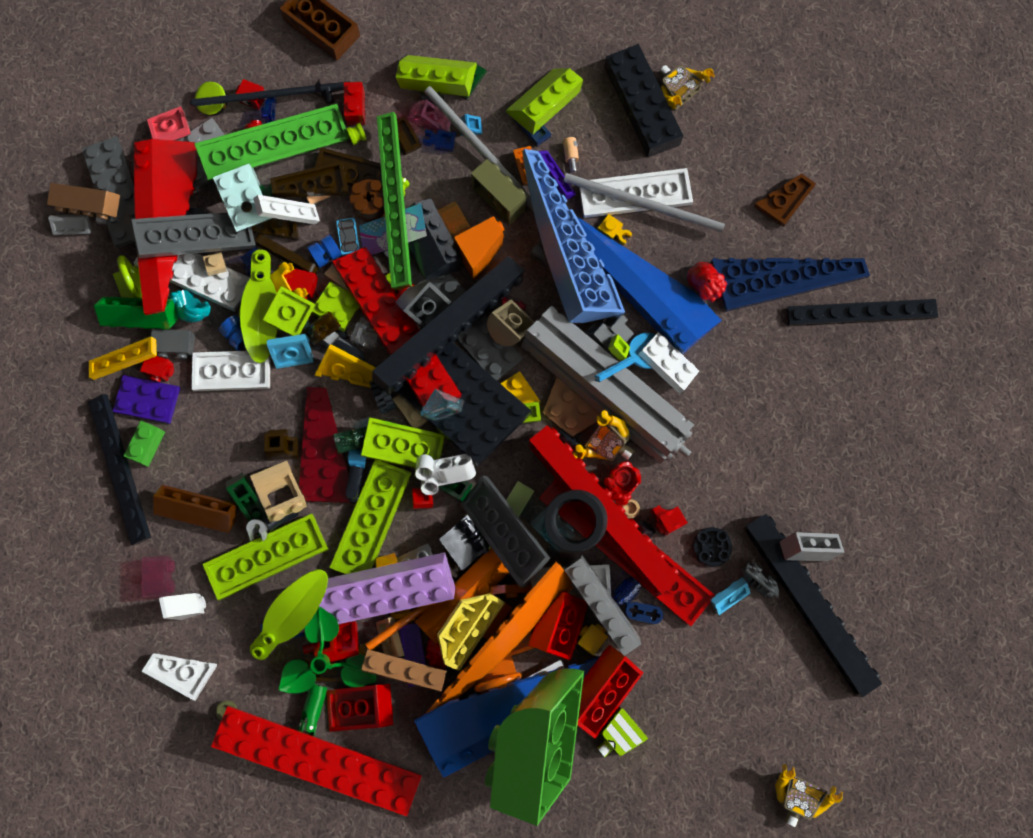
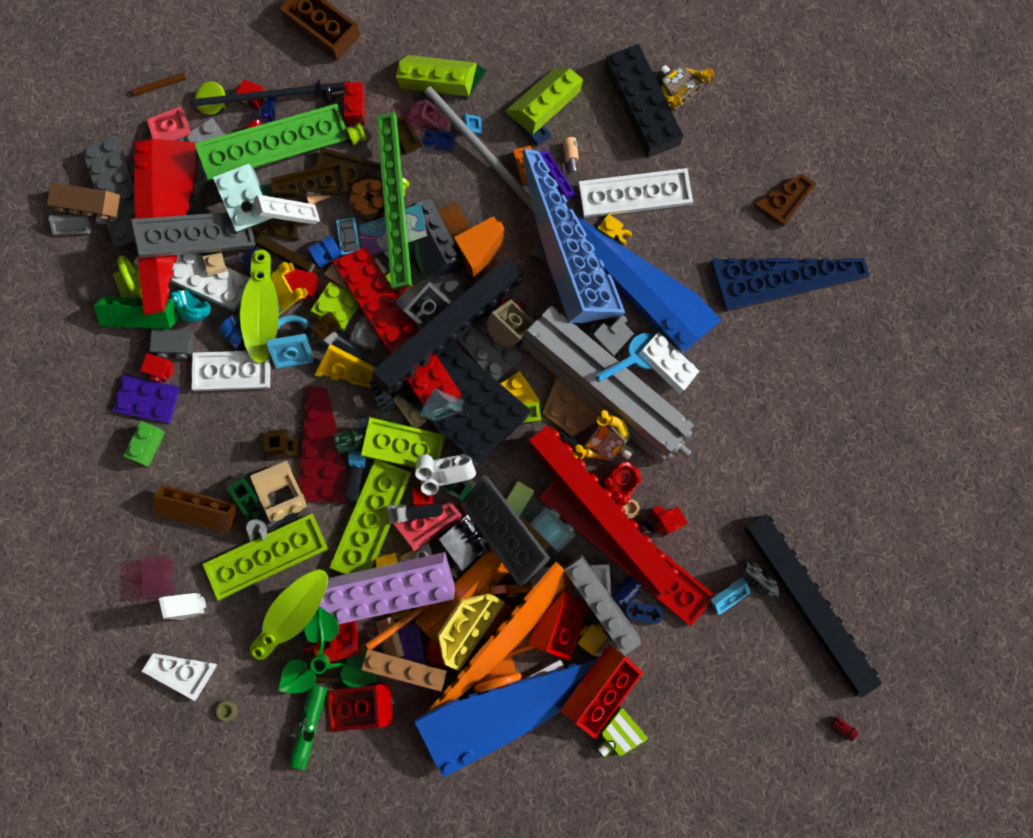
(119, 469): black plate -> none
(122, 358): yellow plate -> none
(159, 84): none -> reddish brown bar
(289, 312): lime plate -> none
(316, 760): red plate -> none
(400, 513): none -> piece
(422, 530): none -> coral wing
(498, 191): olive brick -> none
(536, 748): bright green brick -> none
(551, 520): black tyre -> none
(619, 347): lime plate -> none
(643, 202): light grey piece -> none
(706, 281): red hair -> none
(712, 546): black tile -> none
(802, 797): torso -> none
(811, 546): light grey brick -> none
(845, 729): none -> dark red pin
(862, 312): black plate -> none

